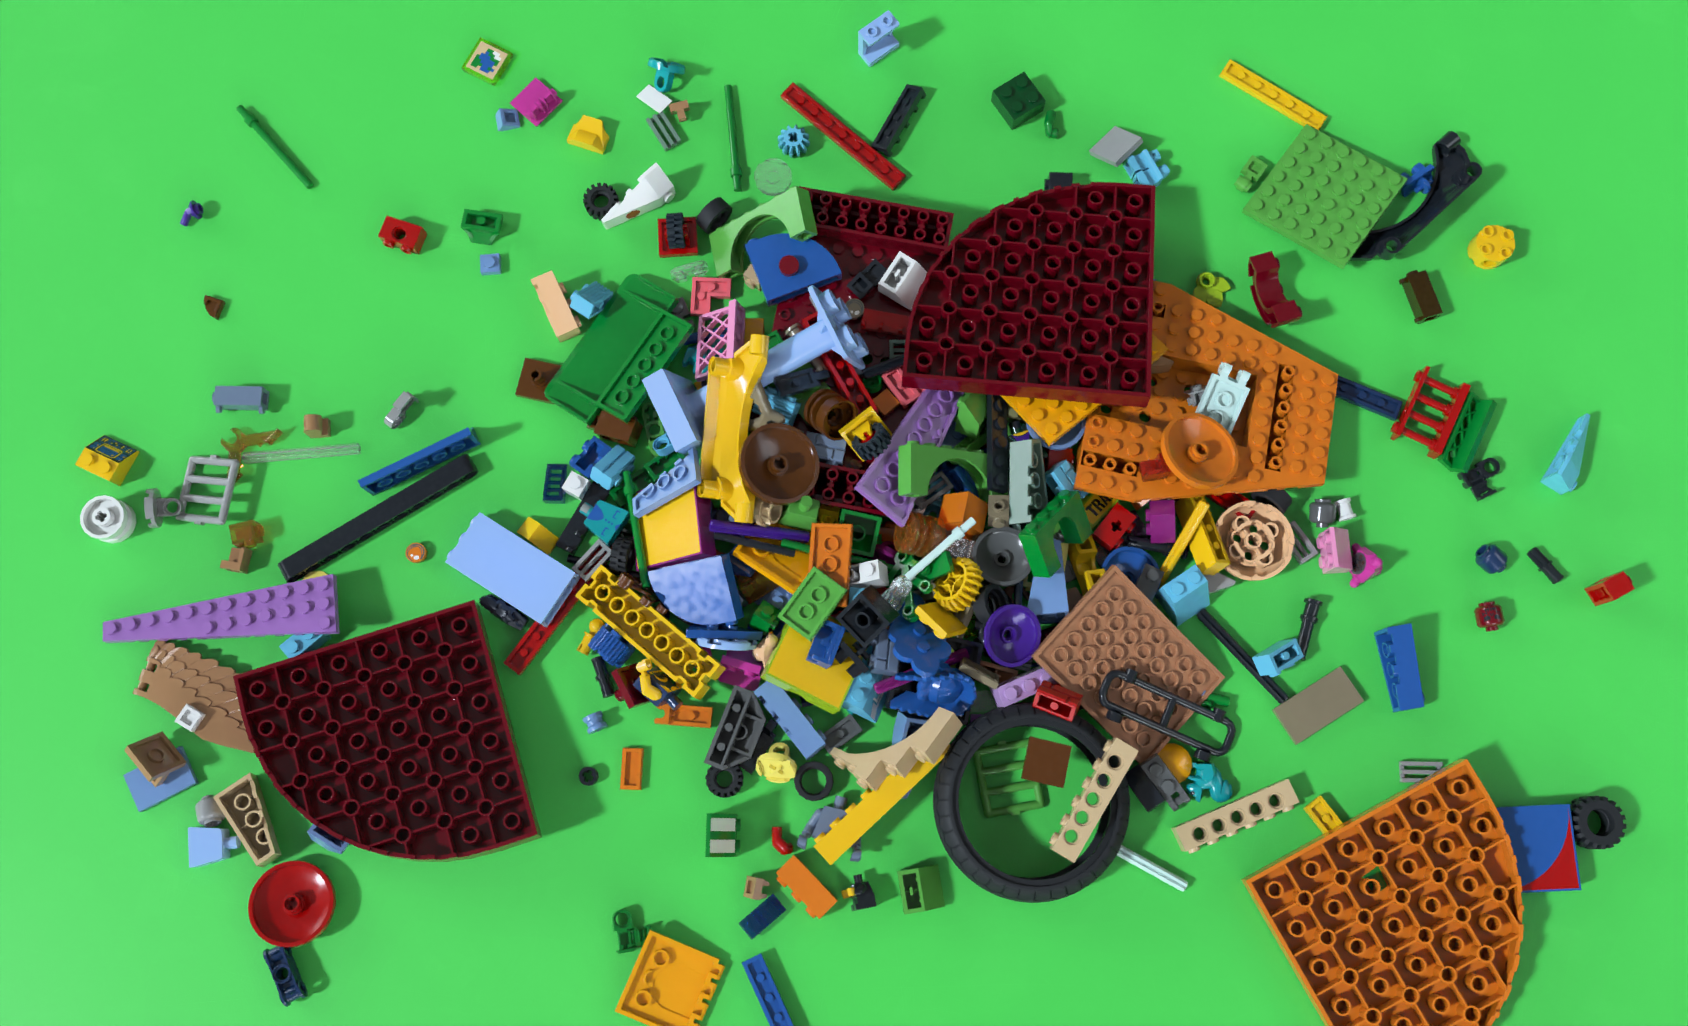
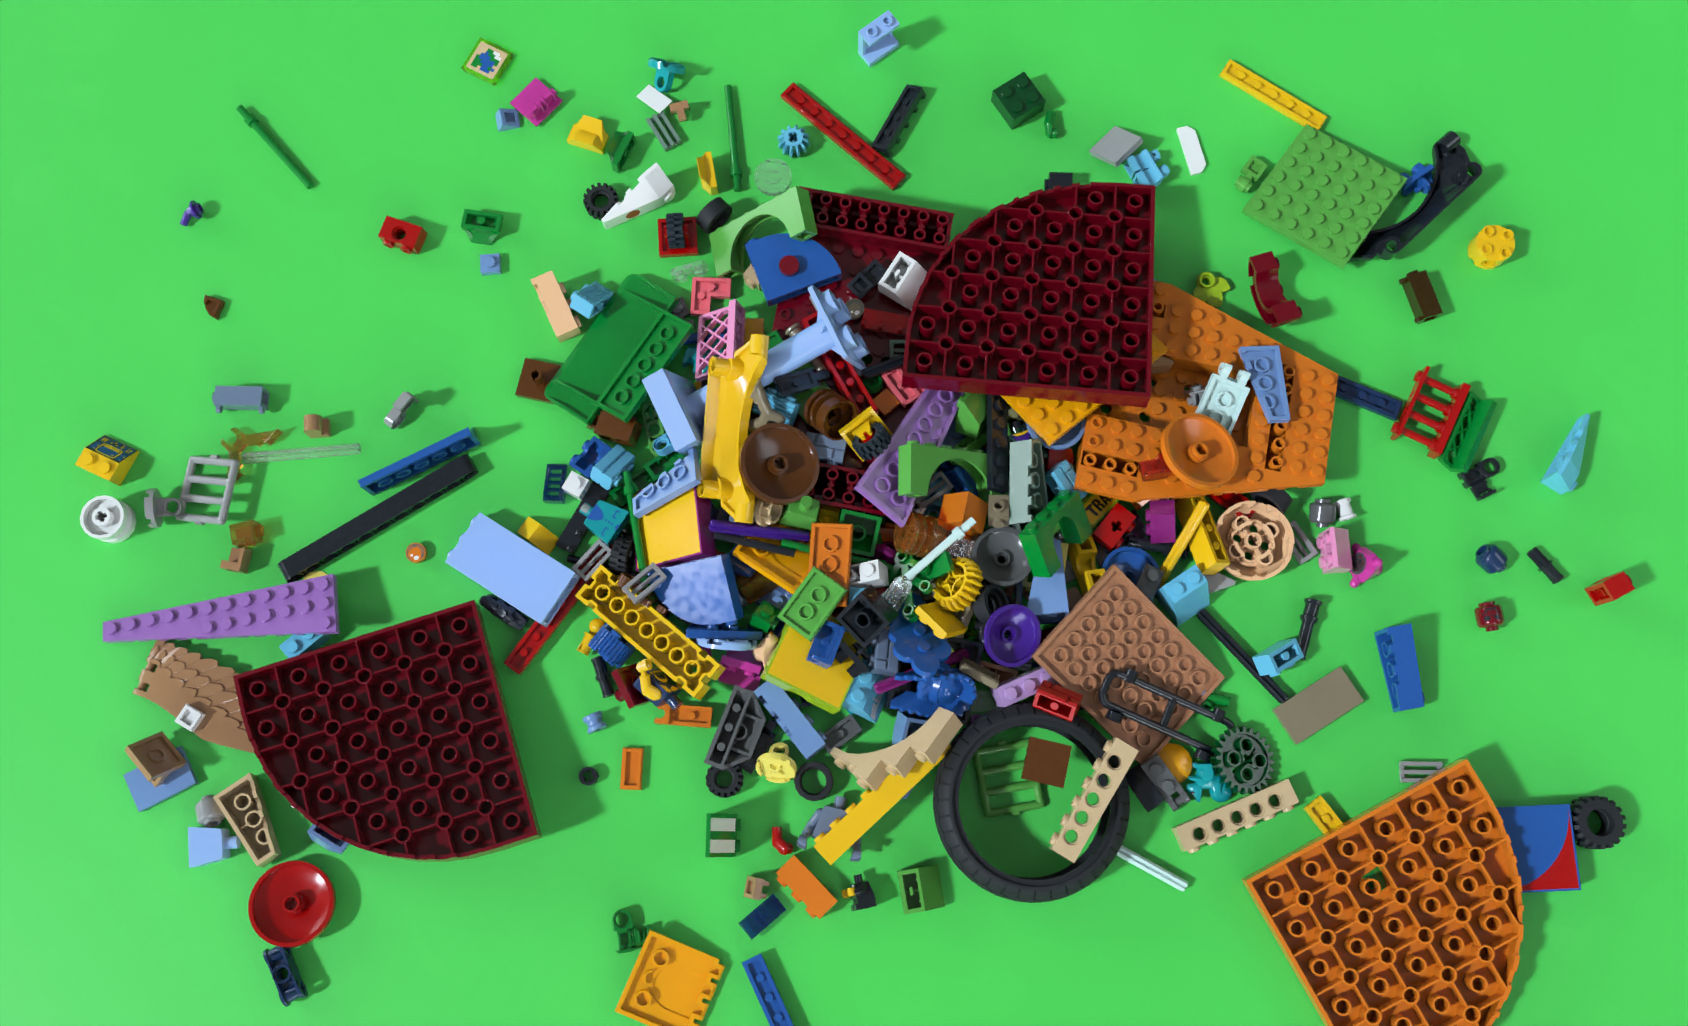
(620, 148): none -> green slope
(630, 594): none -> light grey tile
(707, 173): none -> yellow slope
(1191, 150): none -> white piece
(1254, 773): none -> dark green gear
(1267, 380): none -> medium blue wing

